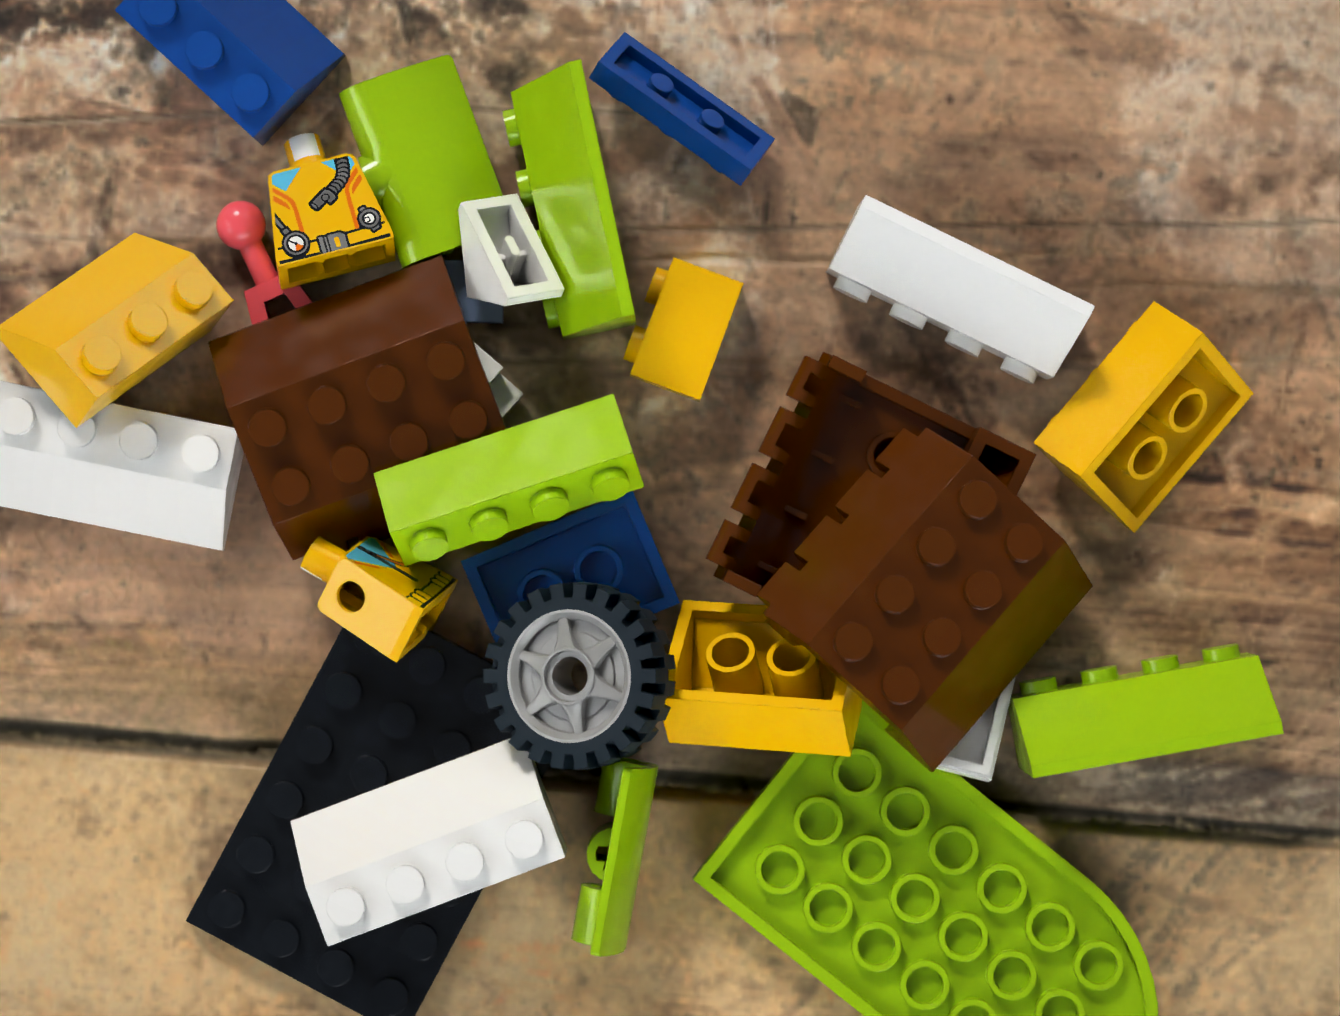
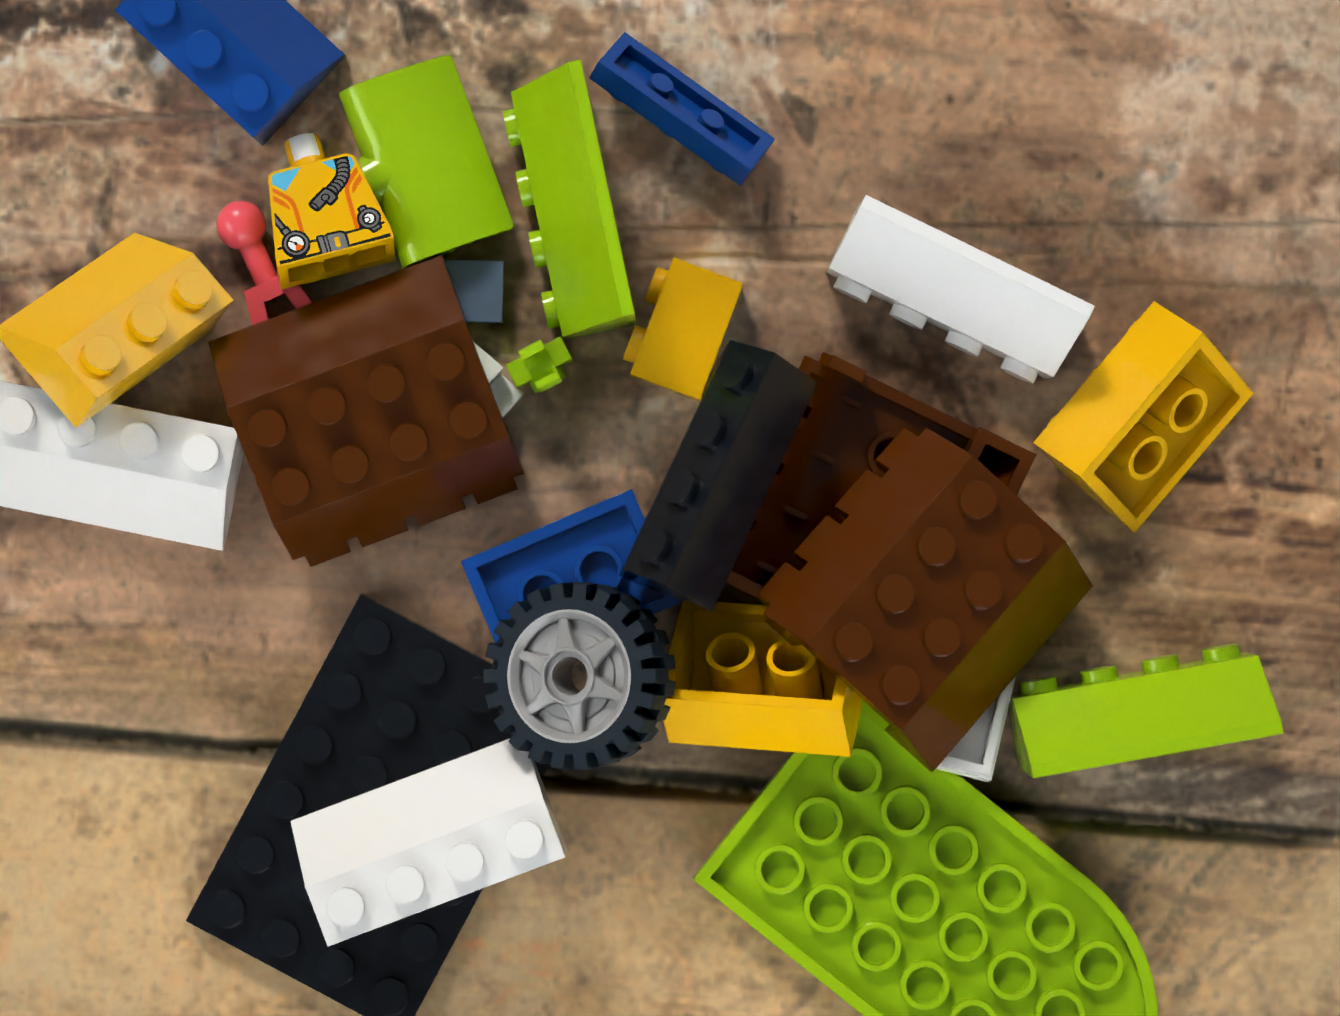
(377, 594): yellow torso -> none
(504, 253): white slope -> none
(508, 480): lime slope -> none
(540, 365): none -> lime plate
(607, 908): lime panel -> none
(719, 475): none -> black slope

